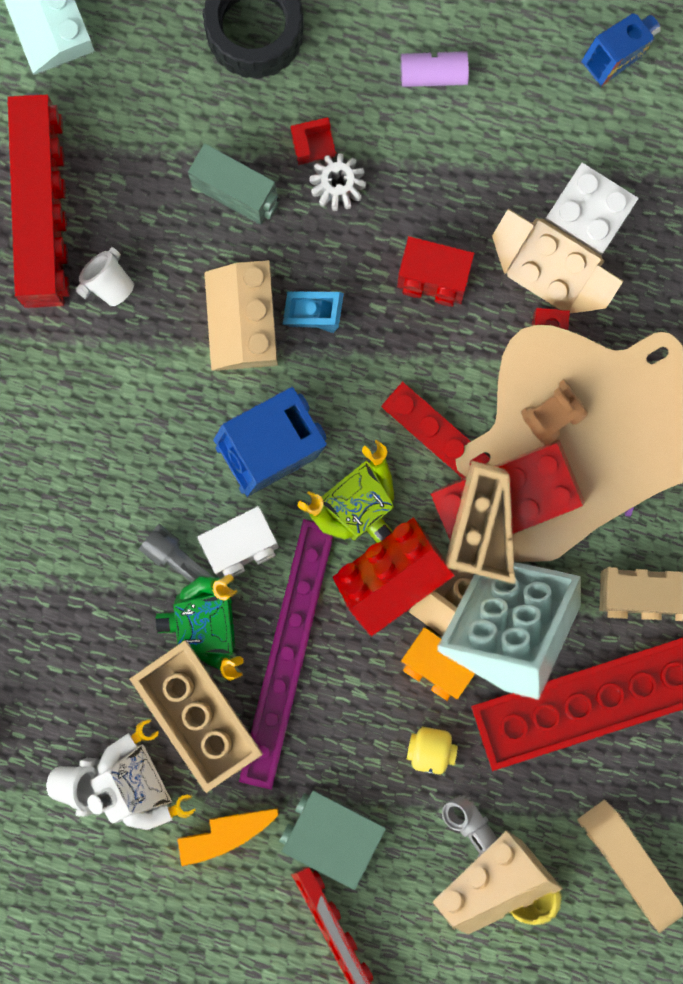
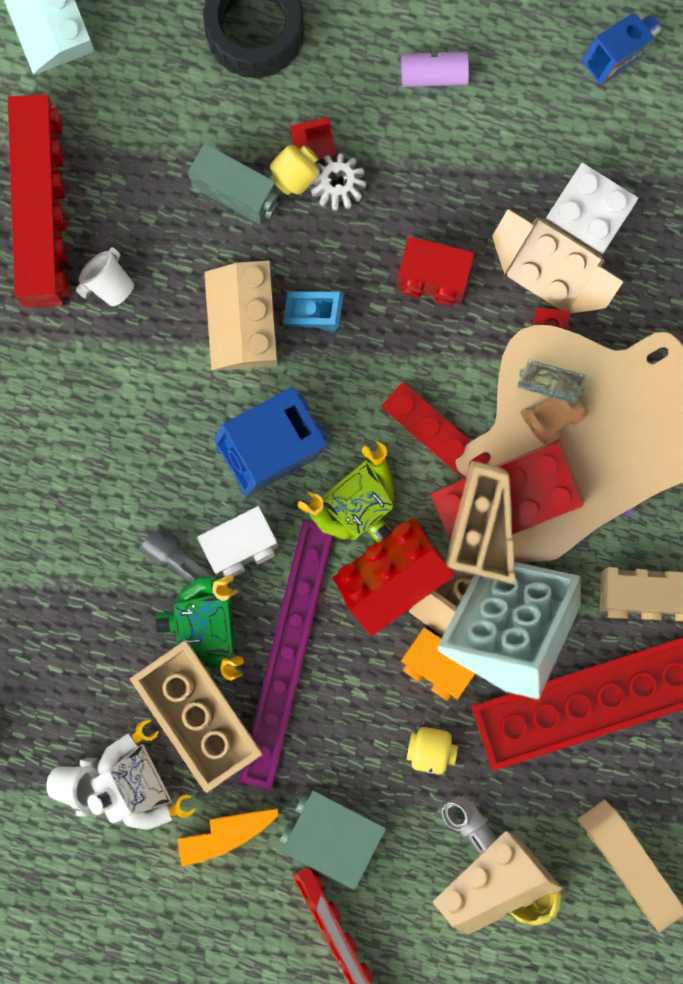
(294, 169): none -> light yellow head
(552, 381): none -> clear light blue piece

